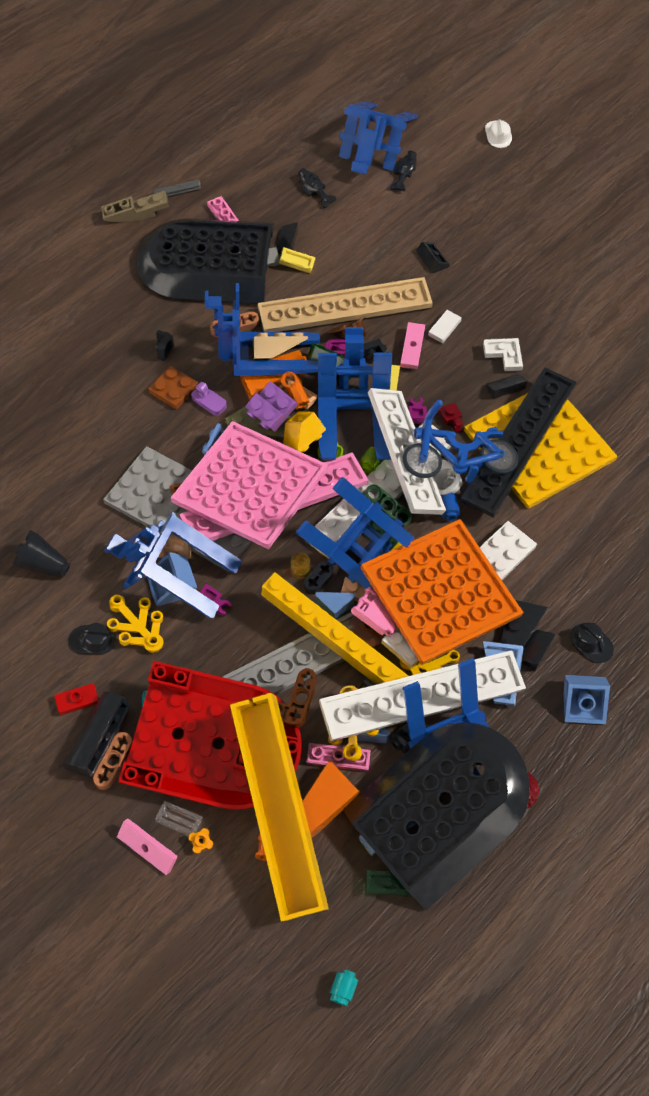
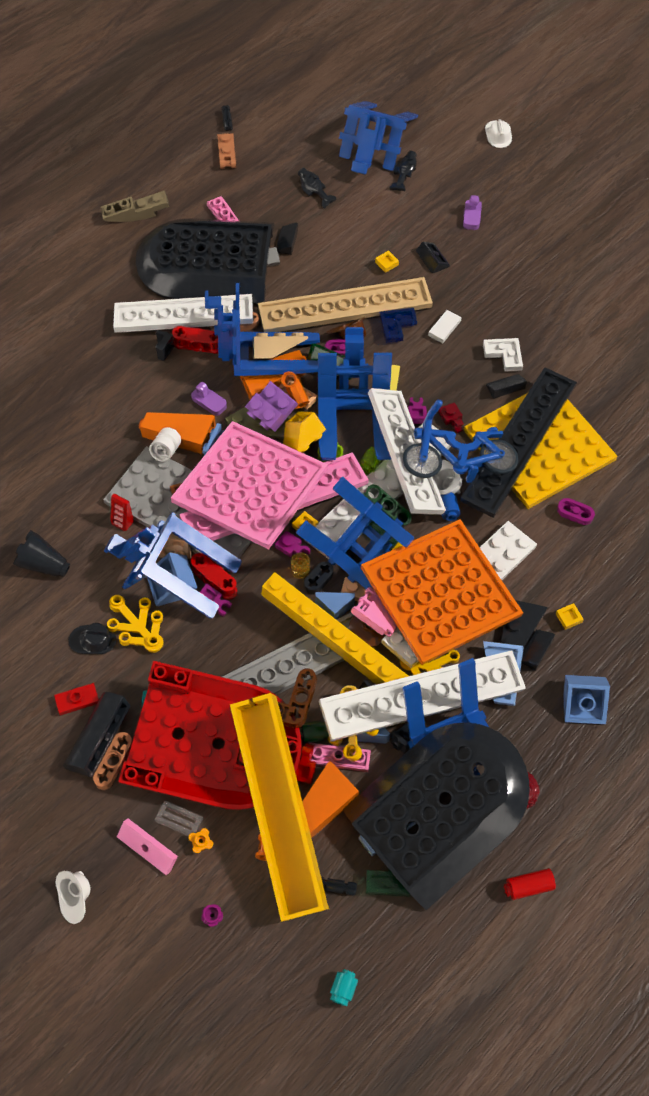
(72, 893): none -> white piece
(121, 512): none -> red slope
(165, 444): none -> white wheel
(173, 387): dark orange plate -> none
(175, 312): none -> white plate
(180, 188): dark grey axle -> none
(192, 428): none -> orange slope
(195, 339): none -> red piece
(212, 909): none -> magenta plate
(214, 575): none -> red piece
(226, 151): none -> nougat plate
(227, 120): none -> black axle
(290, 545): none -> magenta plate
(297, 260): light yellow tile -> none
(302, 518): none -> yellow plate
(306, 767): none -> red plate
(313, 731): none -> dark green brick
(339, 886): none -> black axle
(374, 347): black bracket -> none
(387, 261): none -> yellow plate
(394, 320): none -> clear blue plate
(412, 345): bright pink tile -> none
(472, 213): none -> medium lavender piece
(530, 884): none -> red brick
(569, 616): none -> yellow plate
(576, 511): none -> magenta plate
(592, 642): black piece -> none

